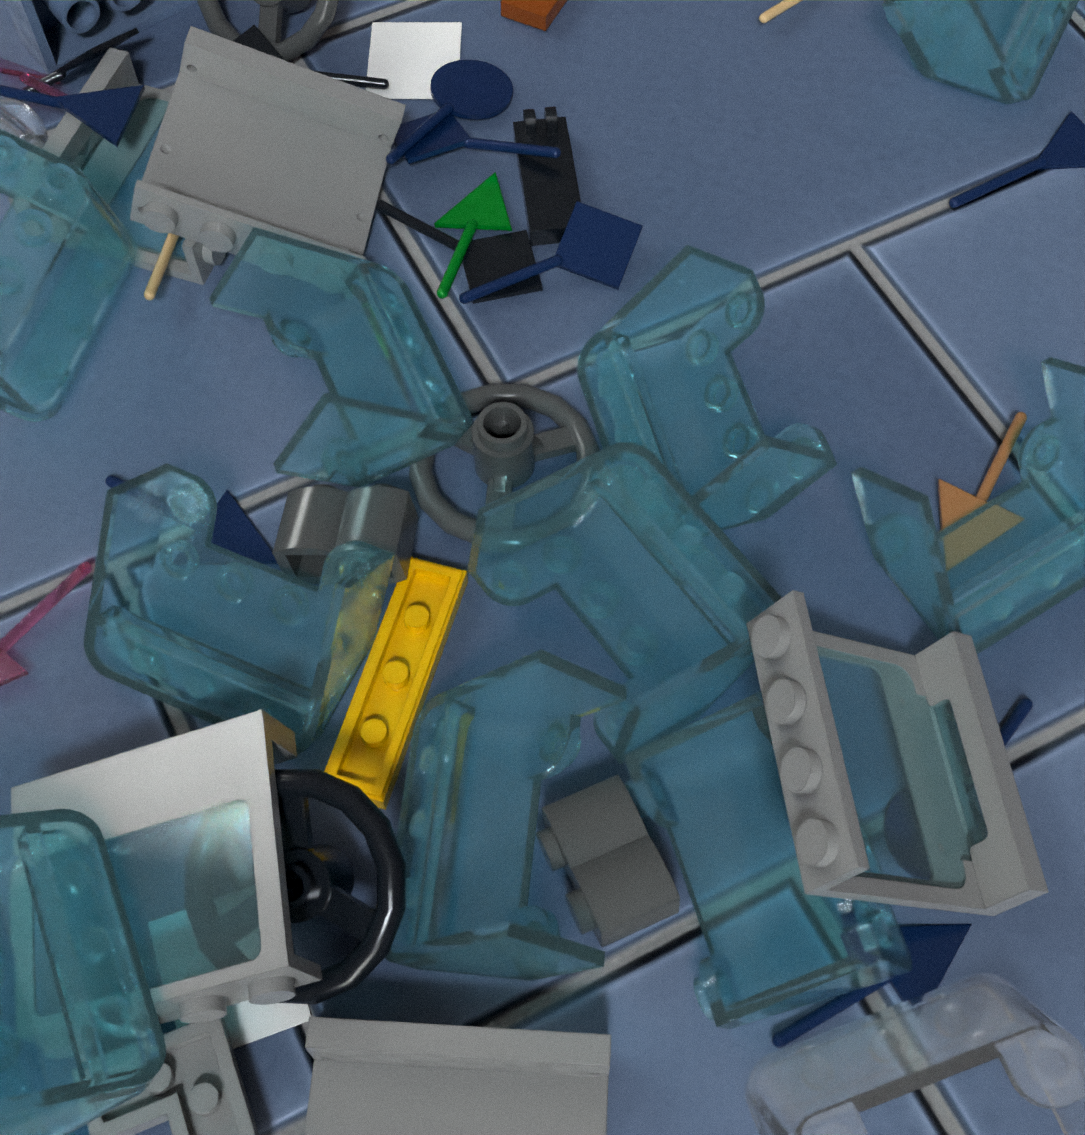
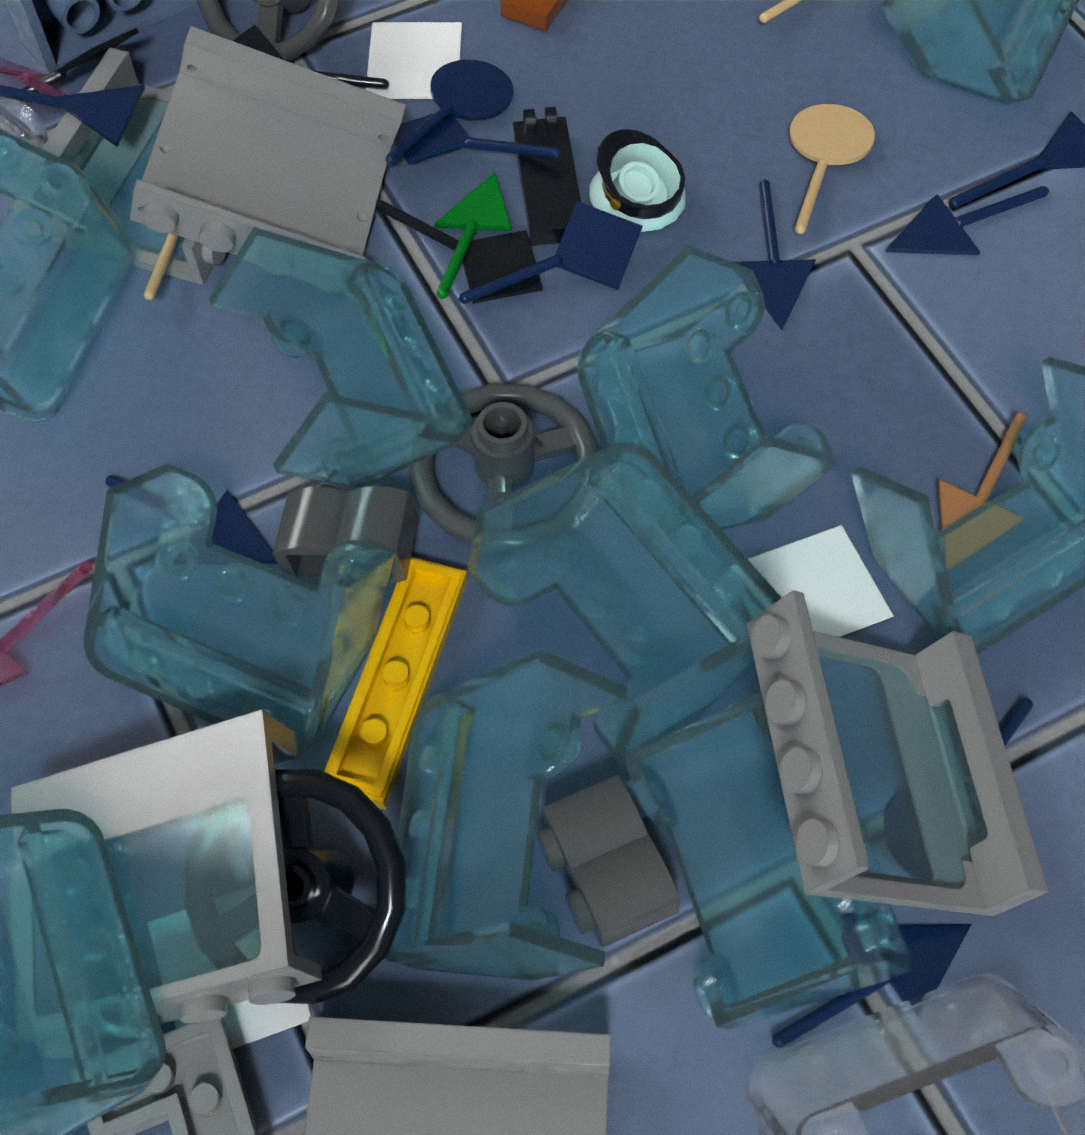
(638, 180): none -> light aqua piece
(778, 279): none -> dark blue piece
(830, 137): none -> tan piece
(833, 581): none -> white sticker
(939, 232): none -> dark blue piece

